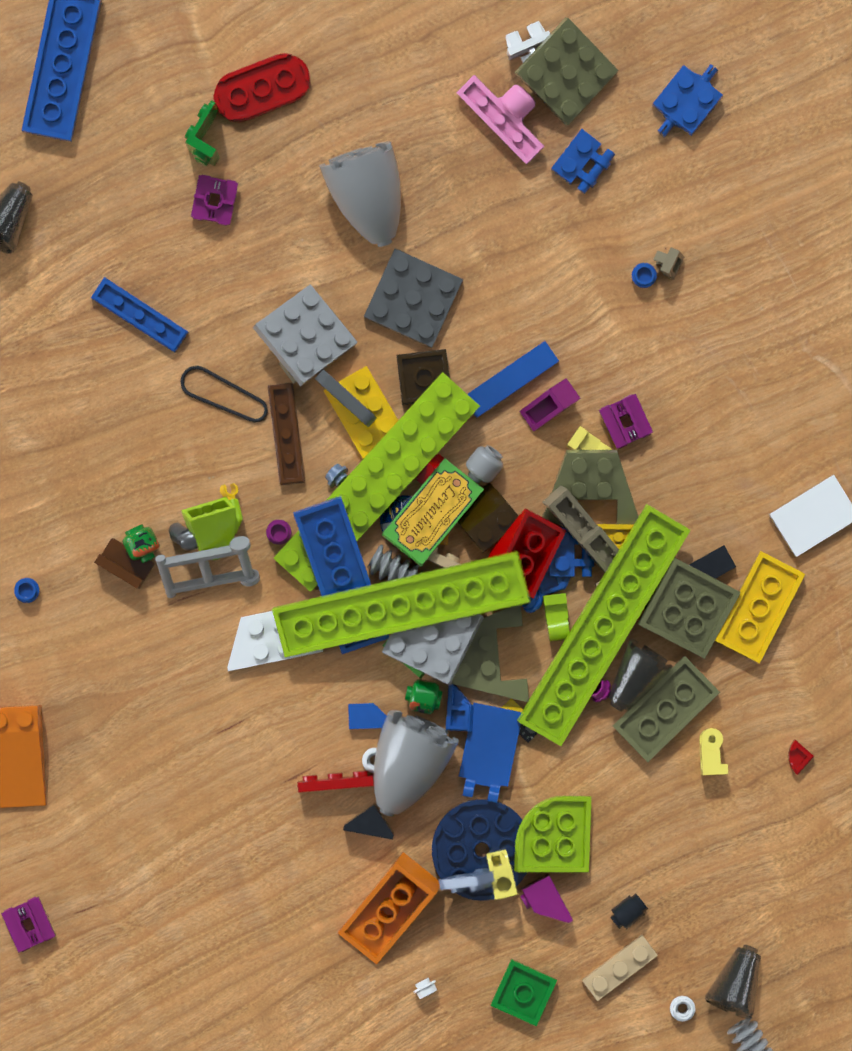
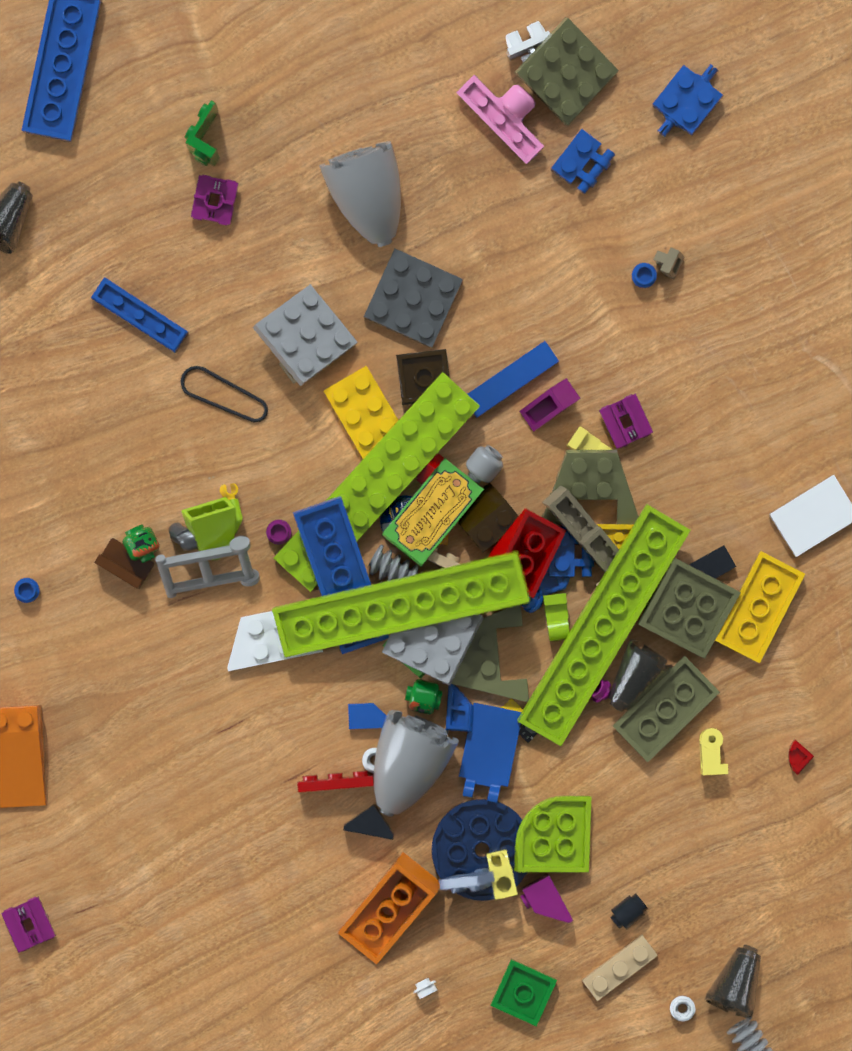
(262, 87): red tile -> none
(286, 434): reddish brown tile -> none
(336, 475): sand blue plate -> none
(345, 398): dark grey beam -> none

